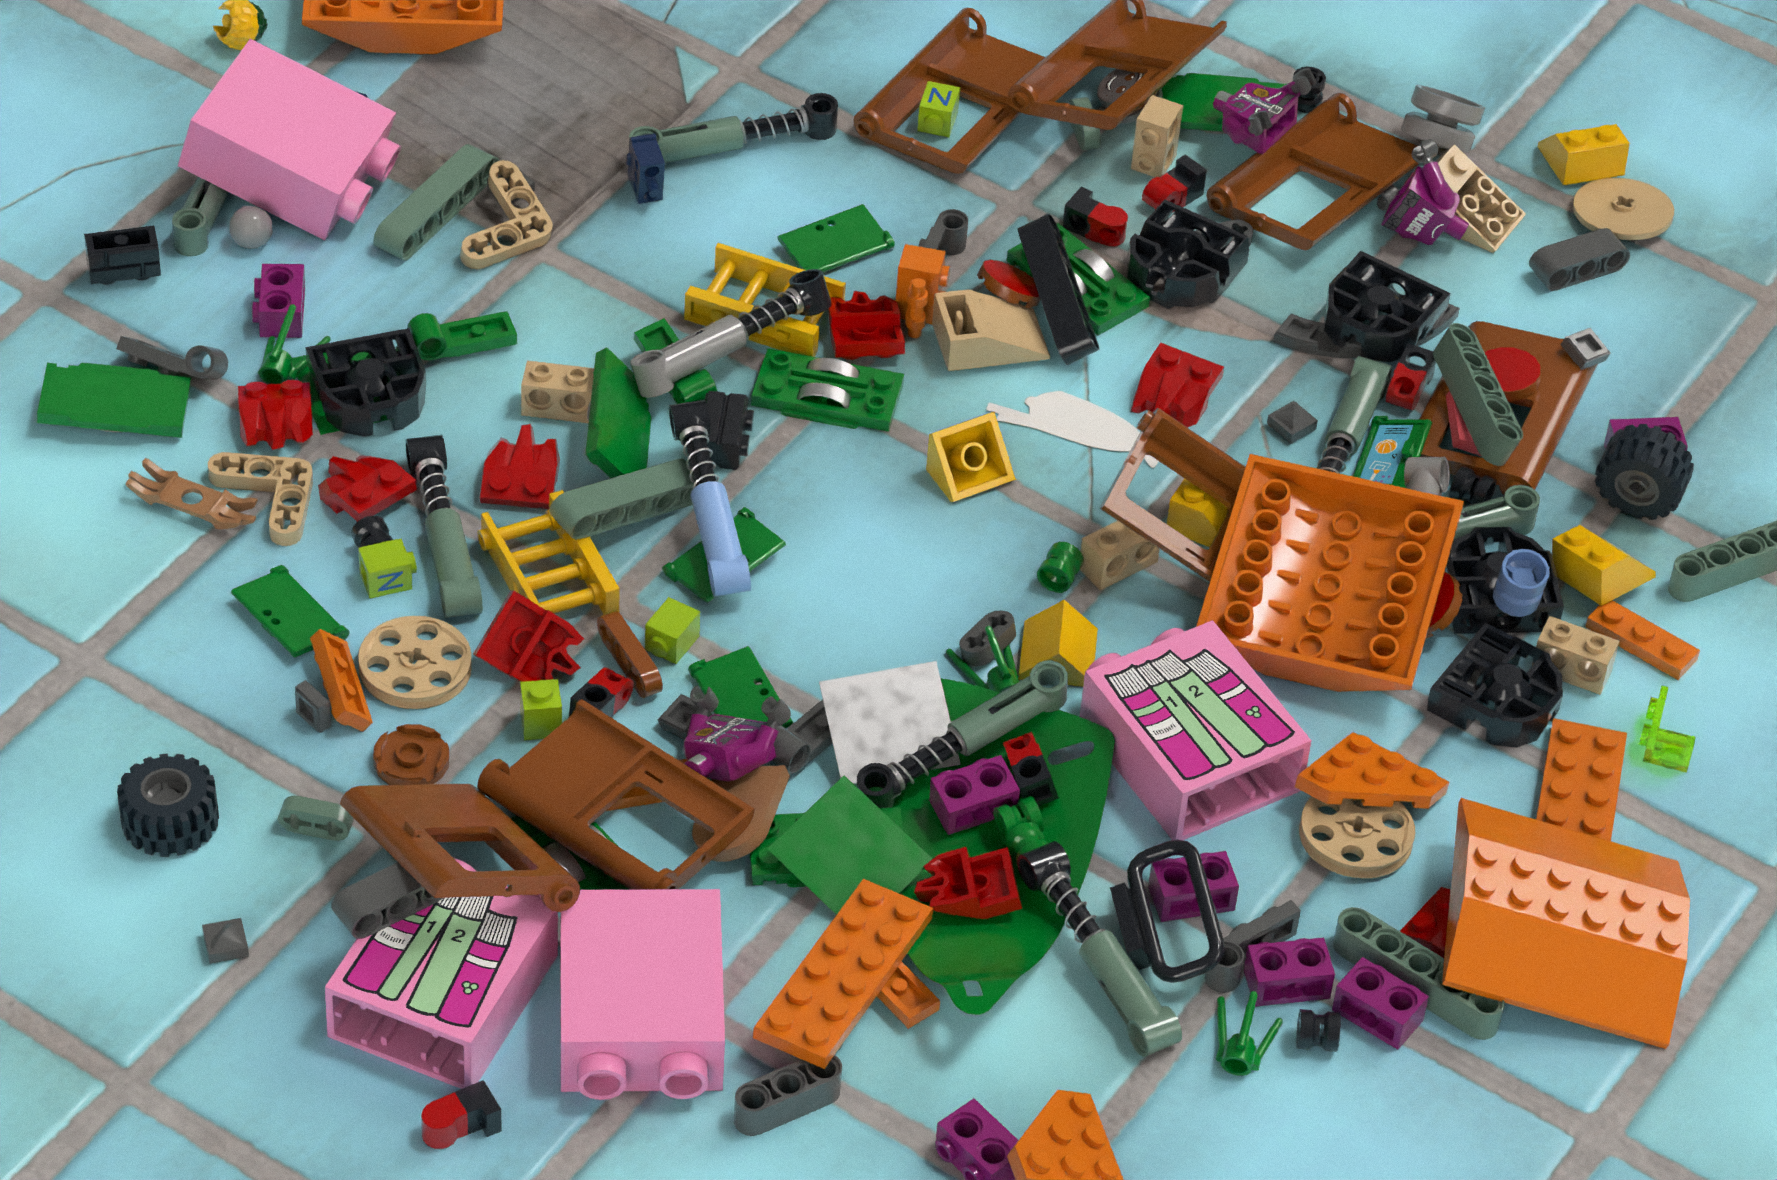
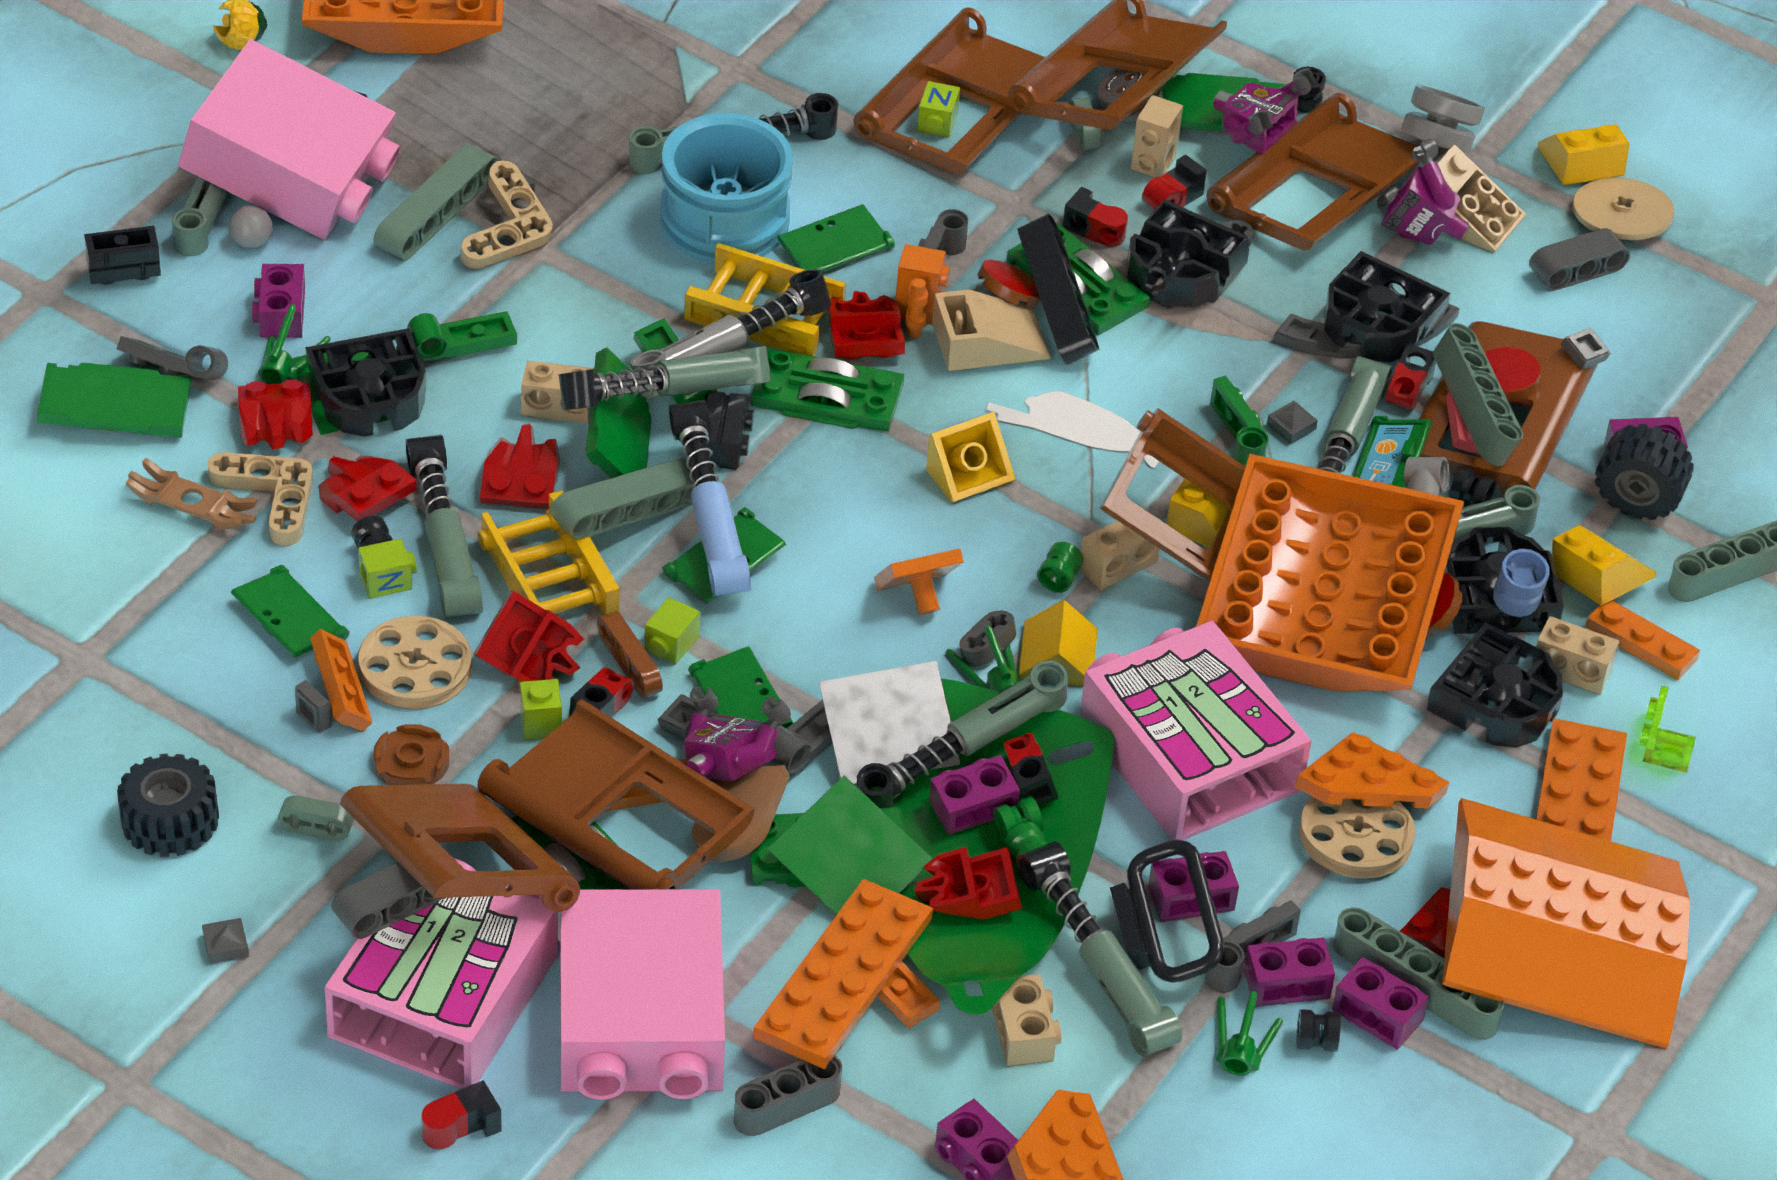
(646, 168): dark blue piece -> none
(667, 377): none -> piece
(725, 152): none -> medium azure wheel
(919, 574): none -> orange tile
(1026, 1022): none -> tan brick
(1177, 384): red plate -> none
(1239, 420): none -> green plate

